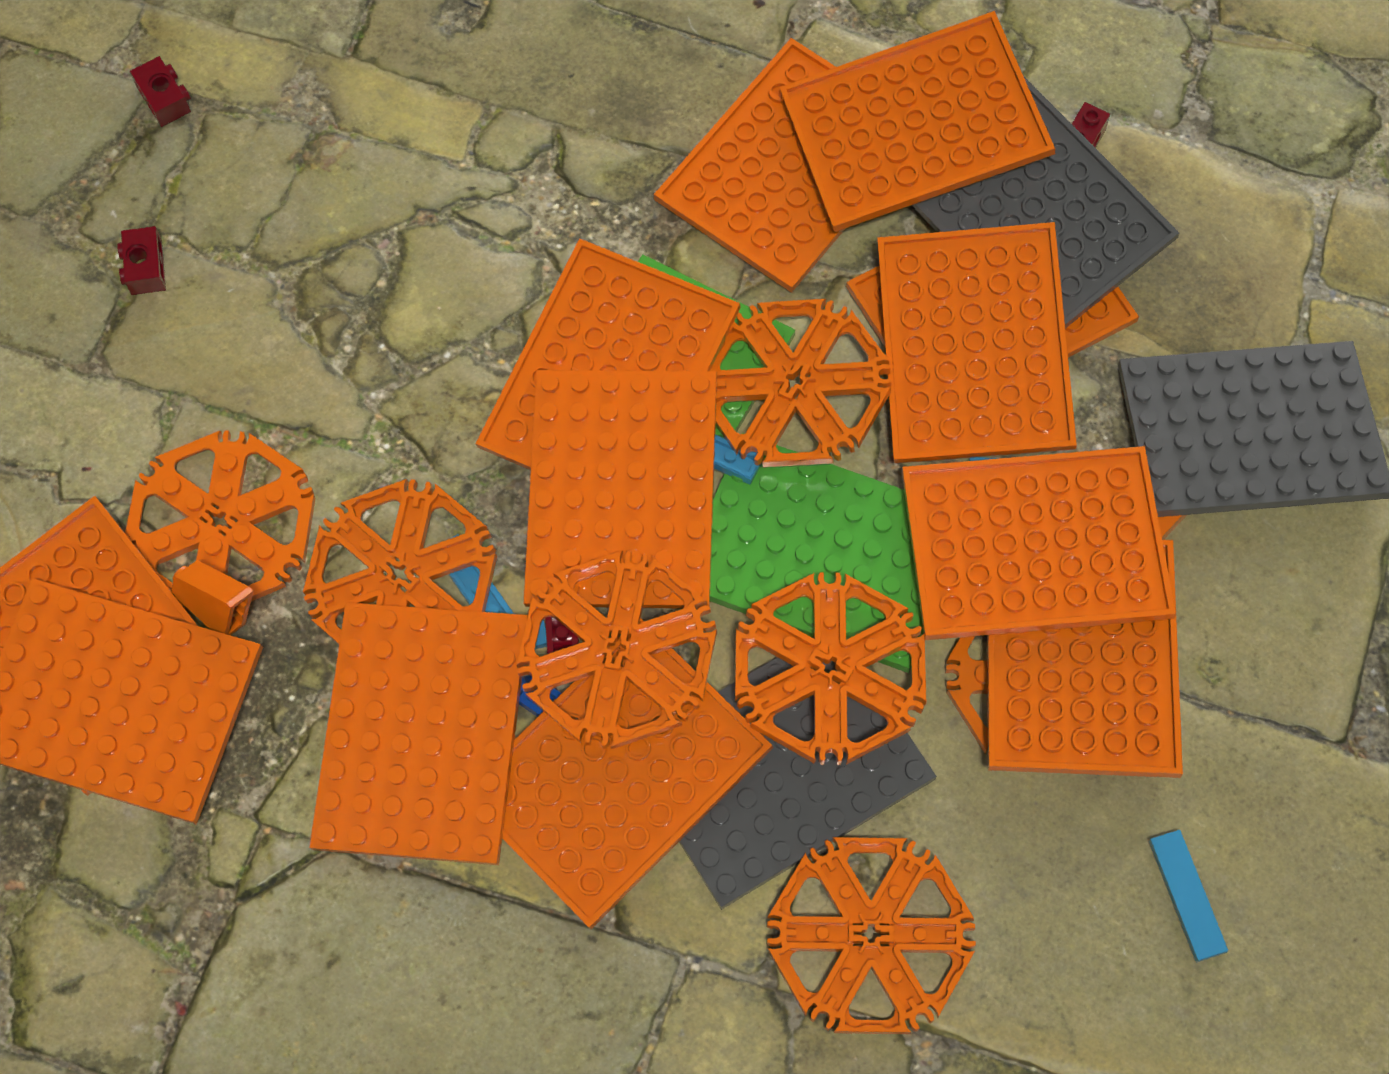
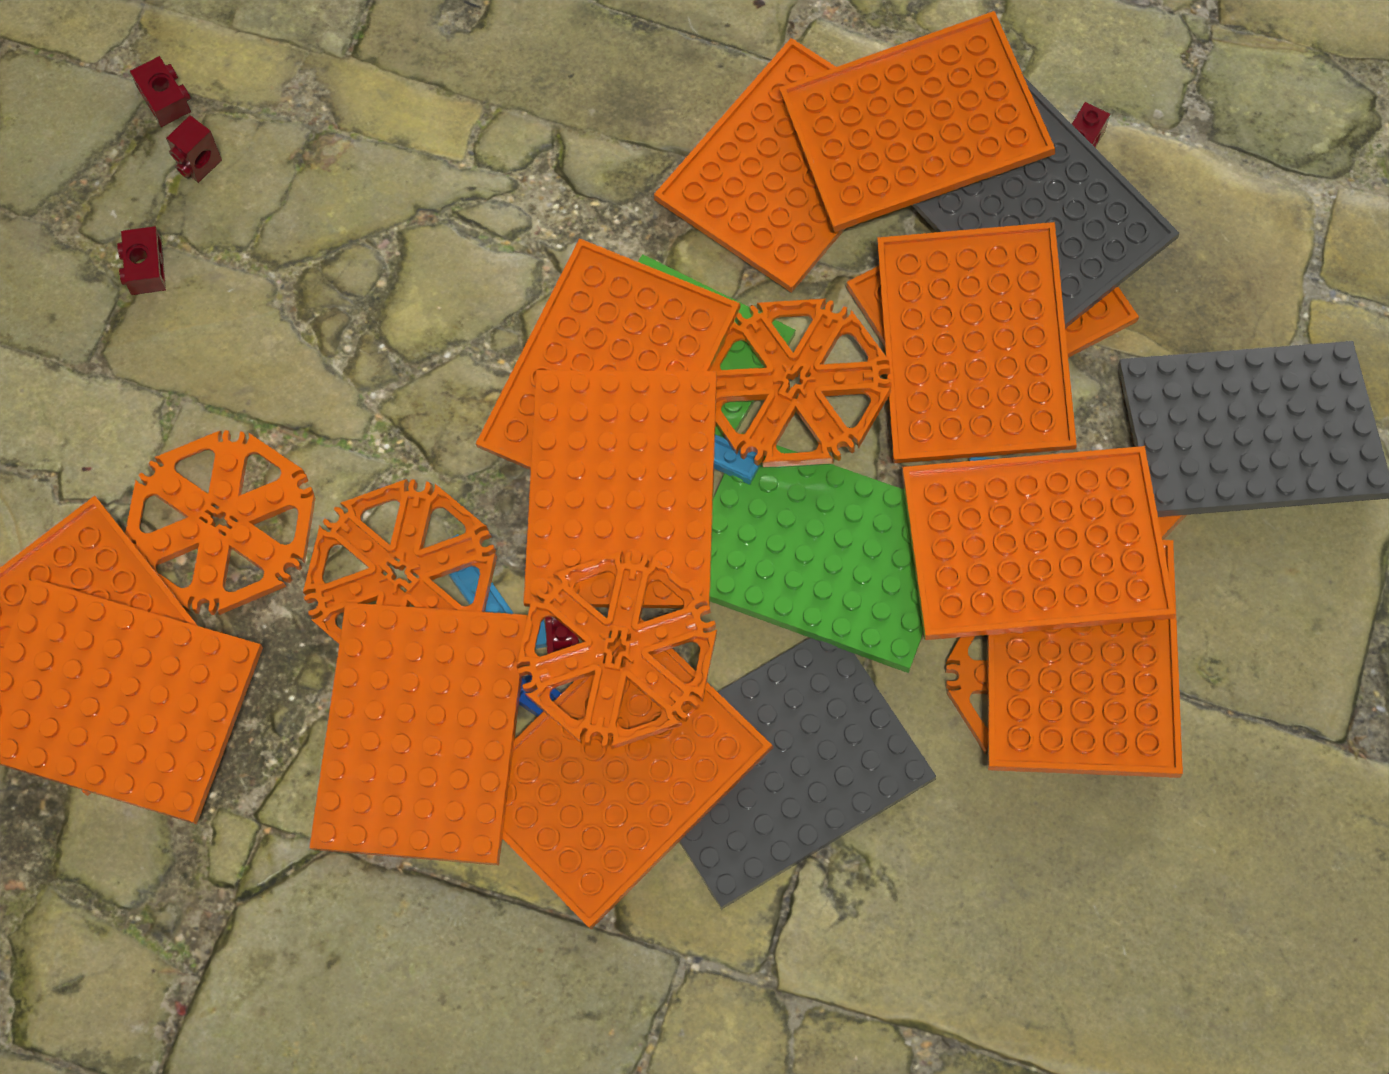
(193, 149): none -> dark red brick
(212, 597): orange slope -> none
(851, 661): orange plate -> none
(883, 914): orange plate -> none
(1188, 896): dark azure tile -> none

